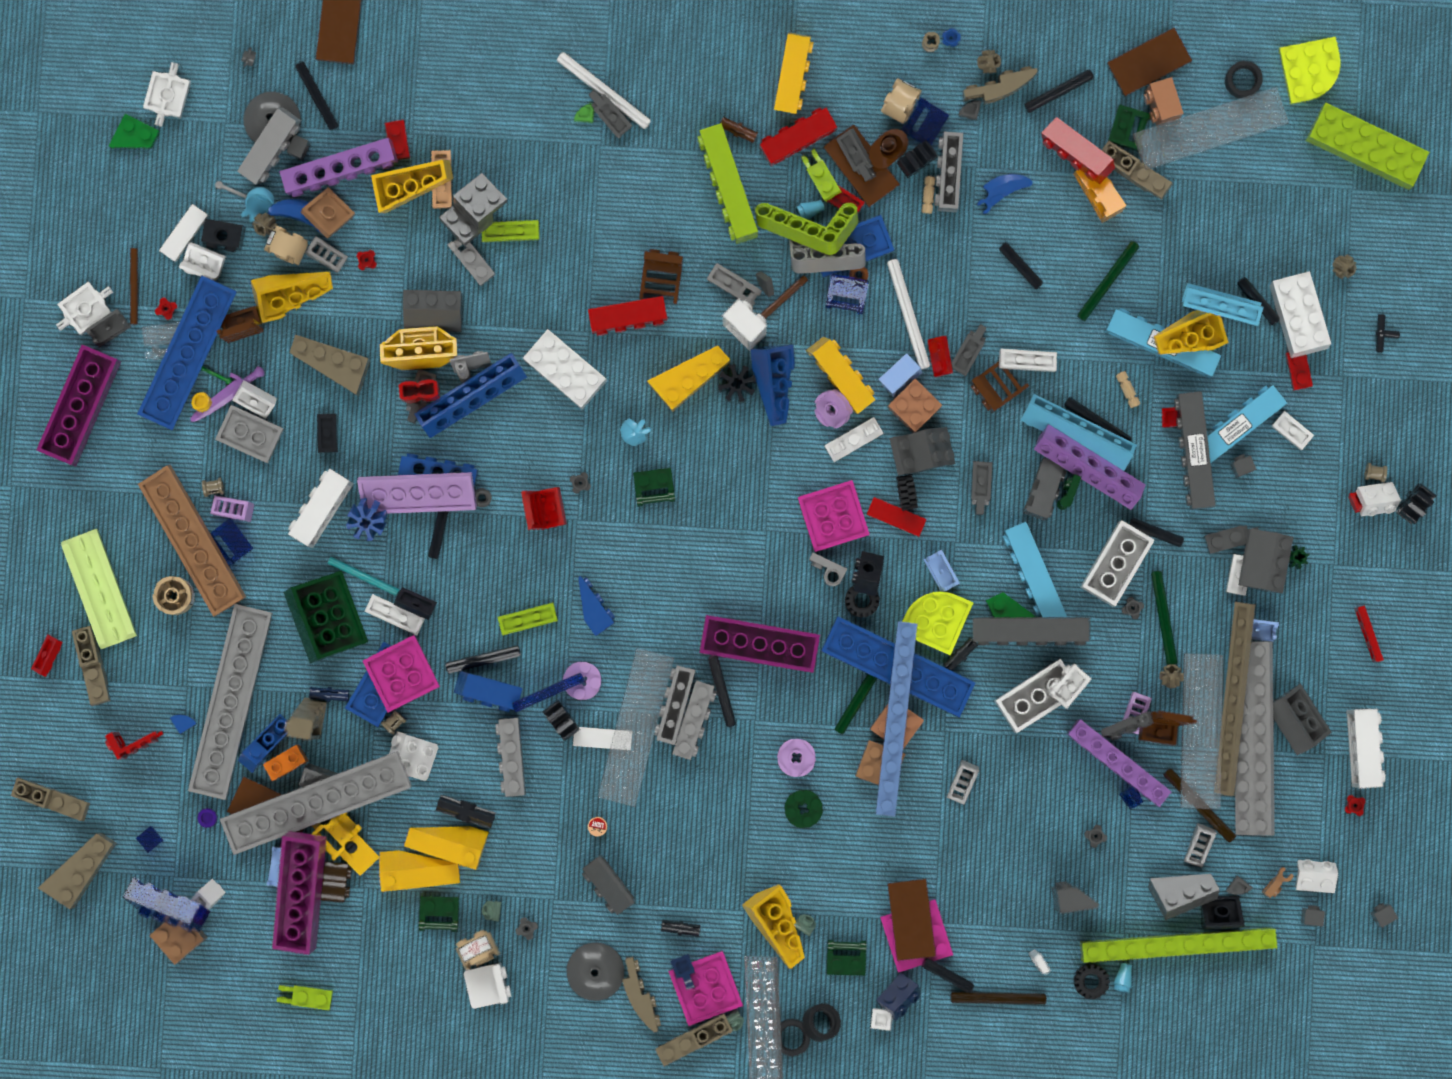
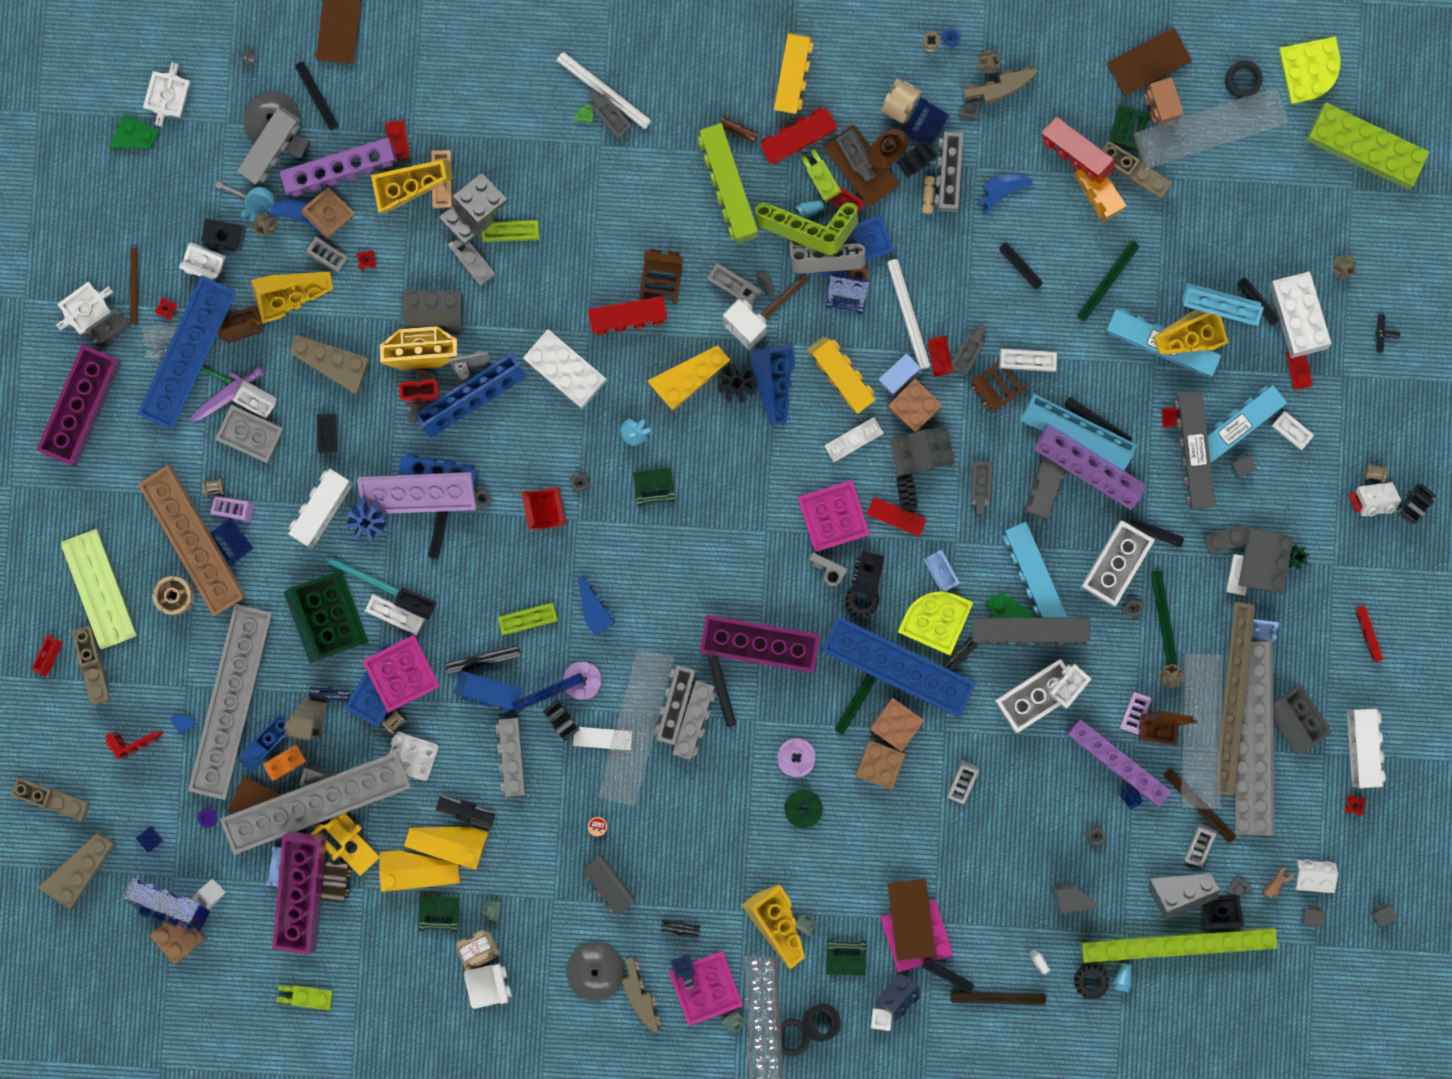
(183, 233): white tile -> none
(201, 402): yellow tile -> none
(286, 246): tan brick -> none
(527, 933): dark grey plate -> none
(694, 1039): dark tan slope -> none
(839, 402): lavender plate -> none
(896, 719): medium blue plate -> none
(1058, 91): black axle -> none
(1070, 487): dark green plate -> none
(1127, 726): dark grey hinge -> none
(1128, 389): tan axle -> none

